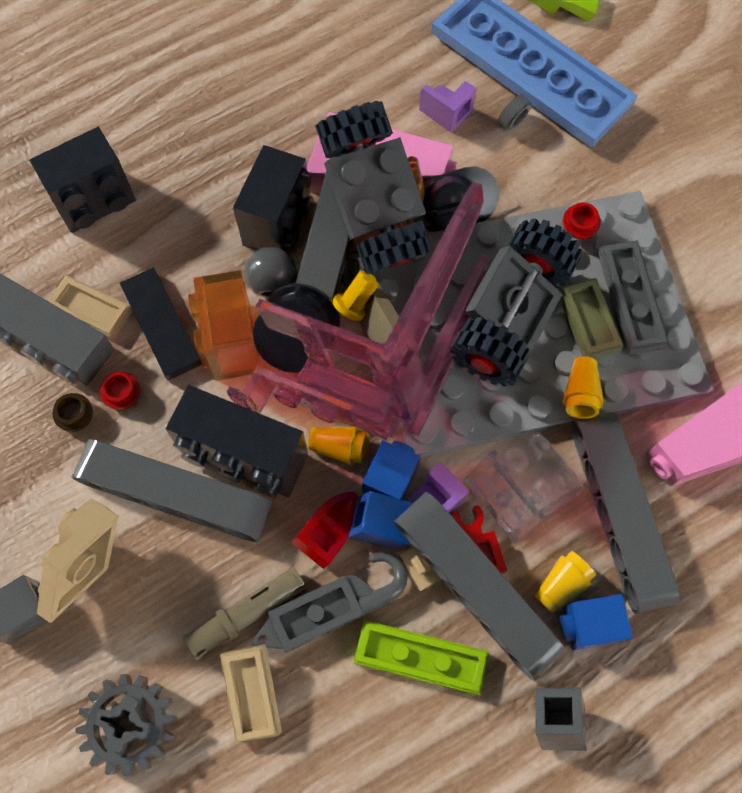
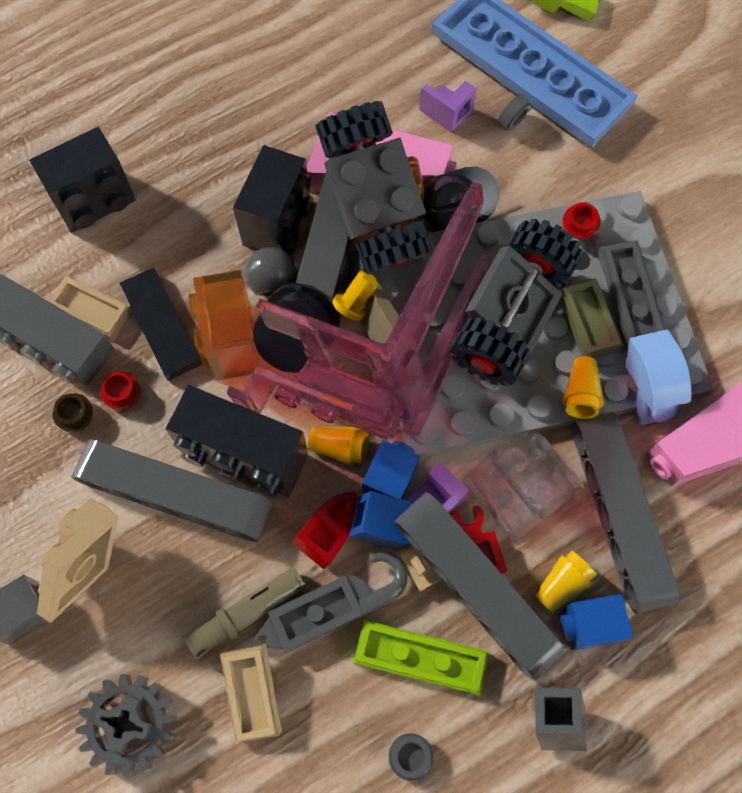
(410, 757): none -> dark grey tile
(660, 376): none -> light blue brick

